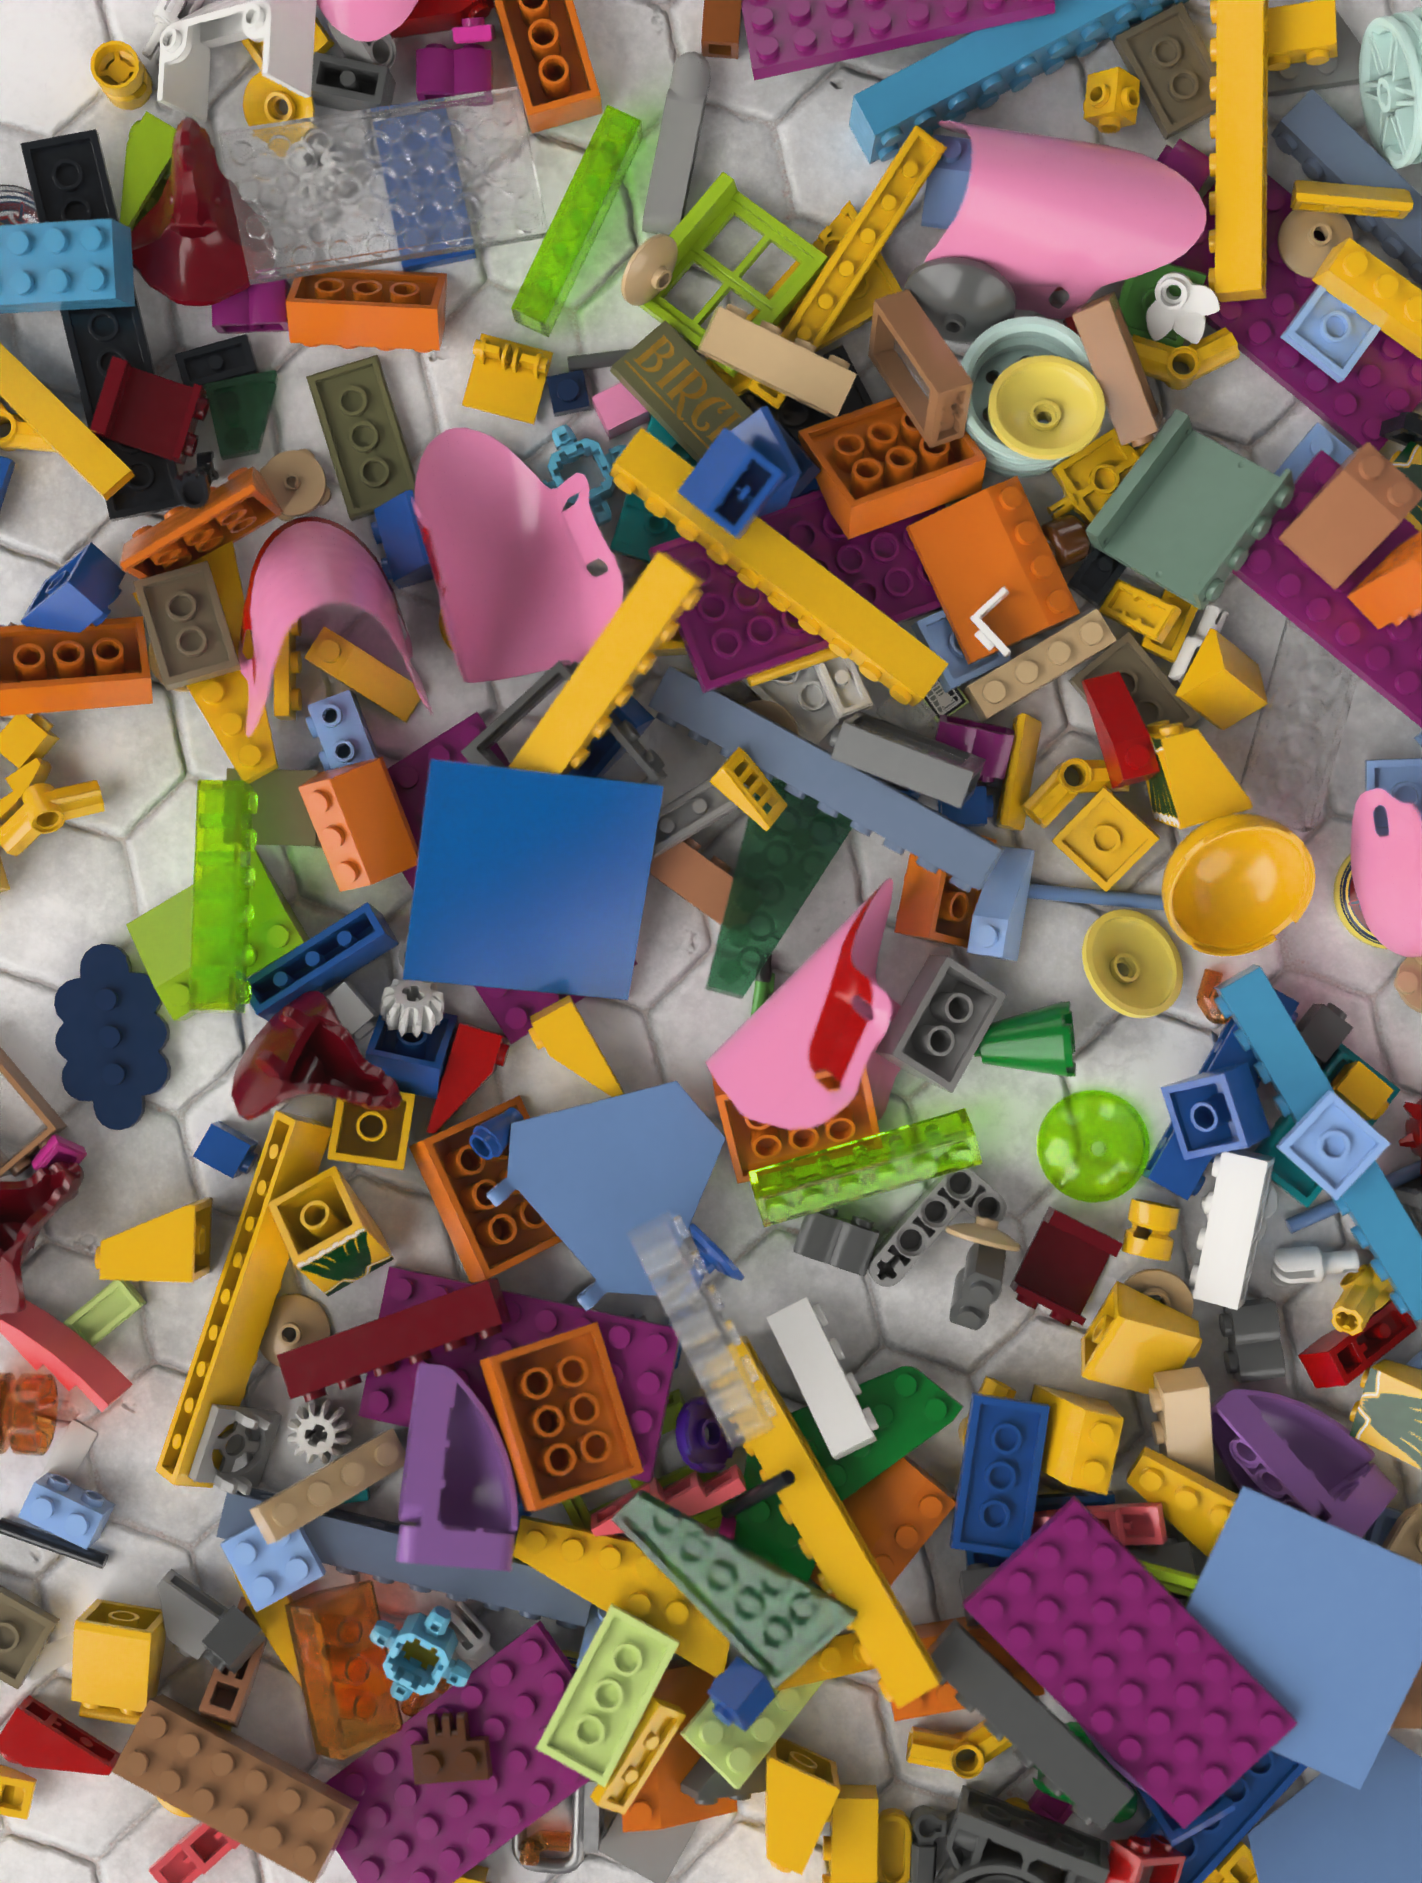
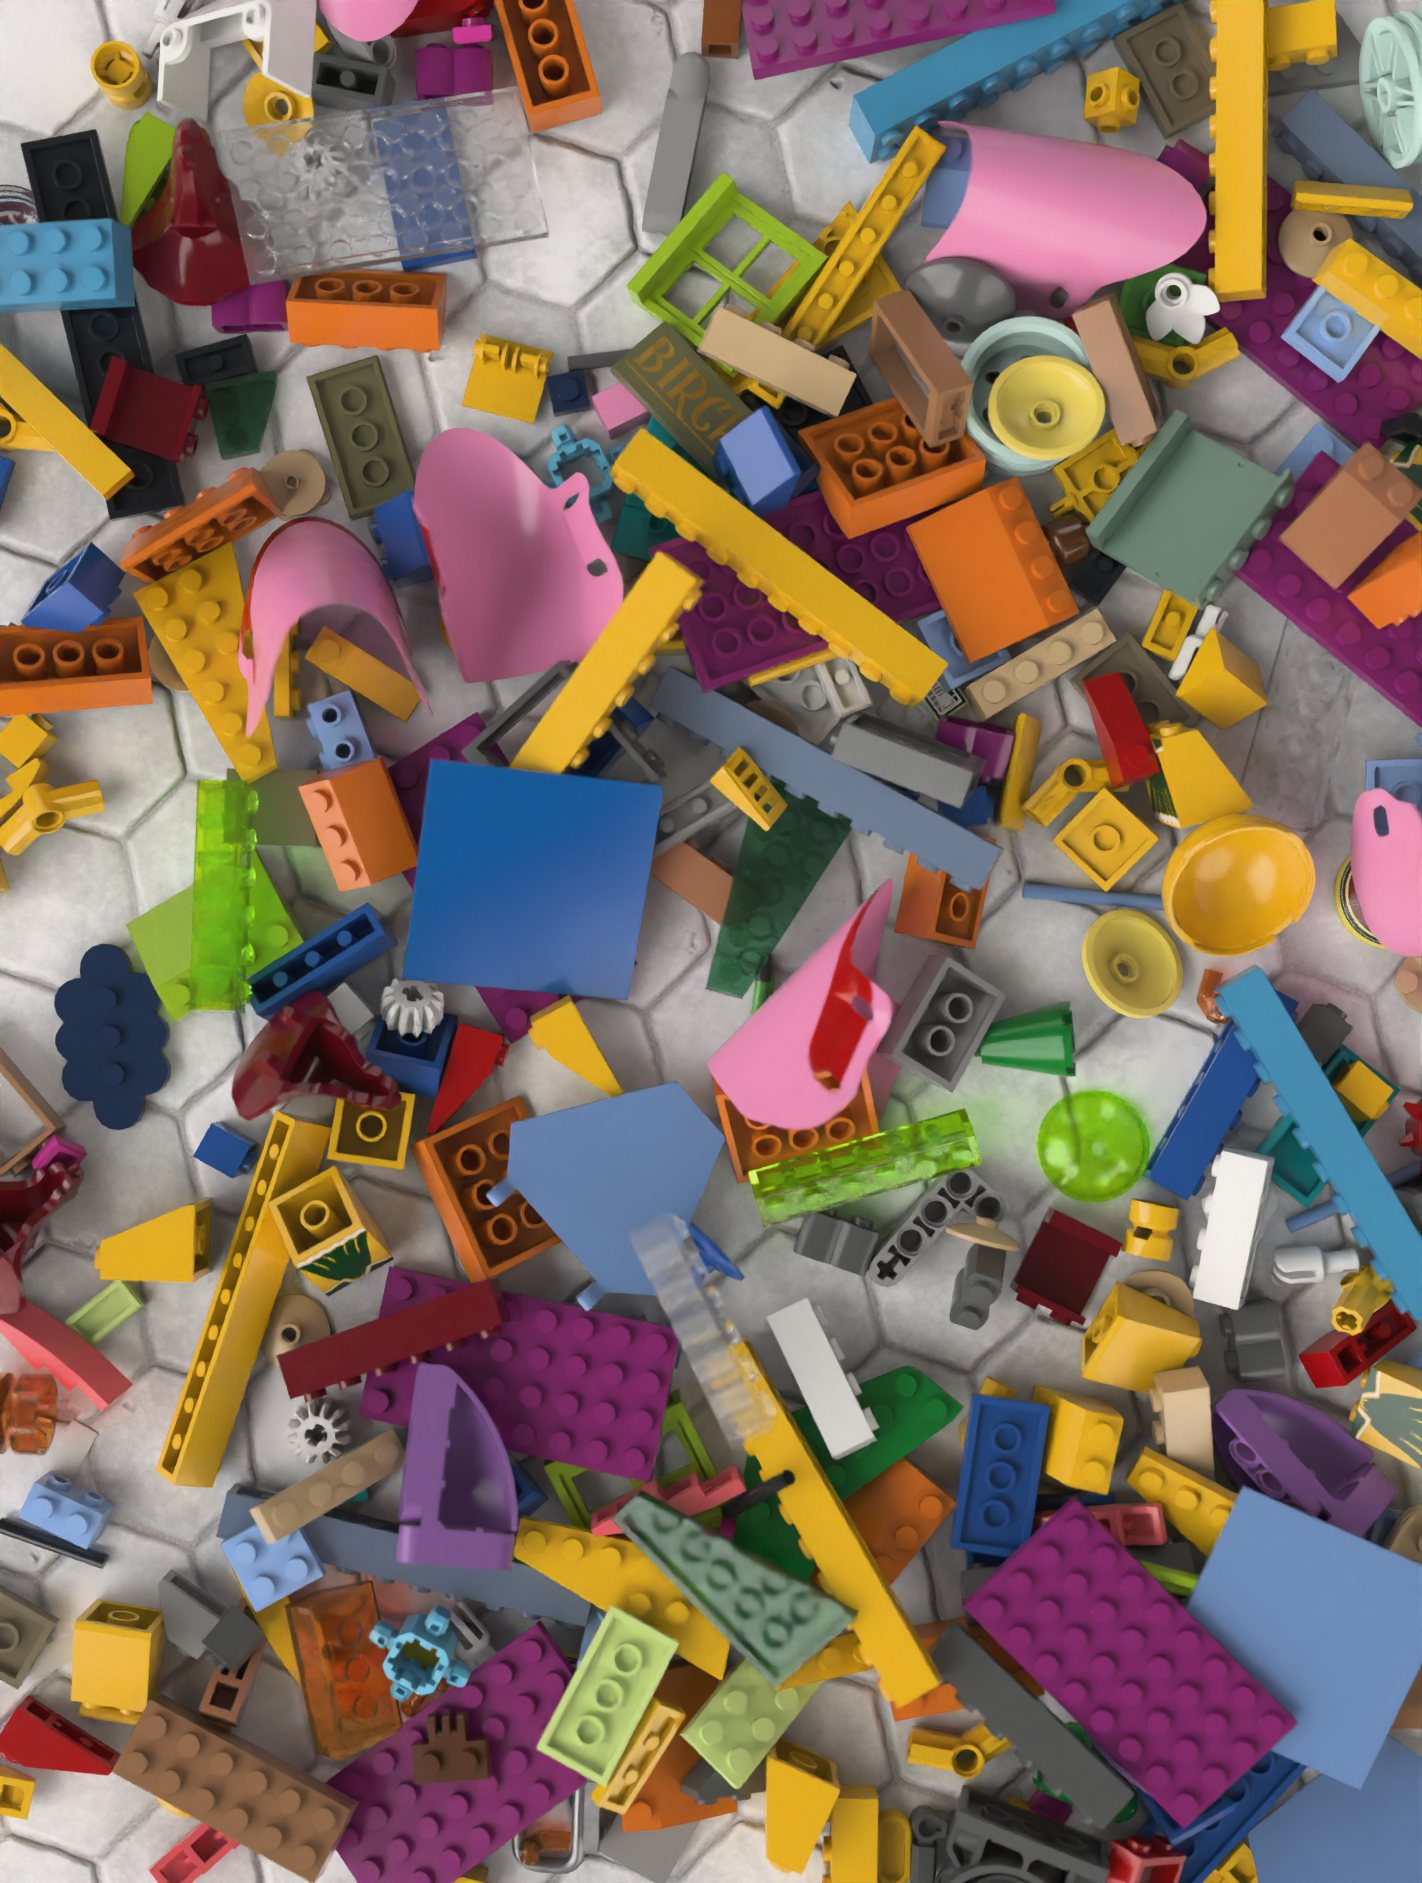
(186, 625): dark tan plate -> none
(194, 487): black piece -> none
(242, 1417): light grey piece -> none
(494, 1135): blue cone -> none
(561, 1417): orange slope -> none
(577, 221): clear neon green brick -> none
(649, 269): tan dish -> none
(691, 1439): dark purple tile -> none
(732, 483): blue slope -> none
(740, 1694): blue brick -> none
(985, 634): white bracket -> none
(1002, 907): light blue slope -> none
(1140, 611): yellow plate -> none
(1216, 1111): blue slope -> none
(1333, 1144): light blue plate -> none

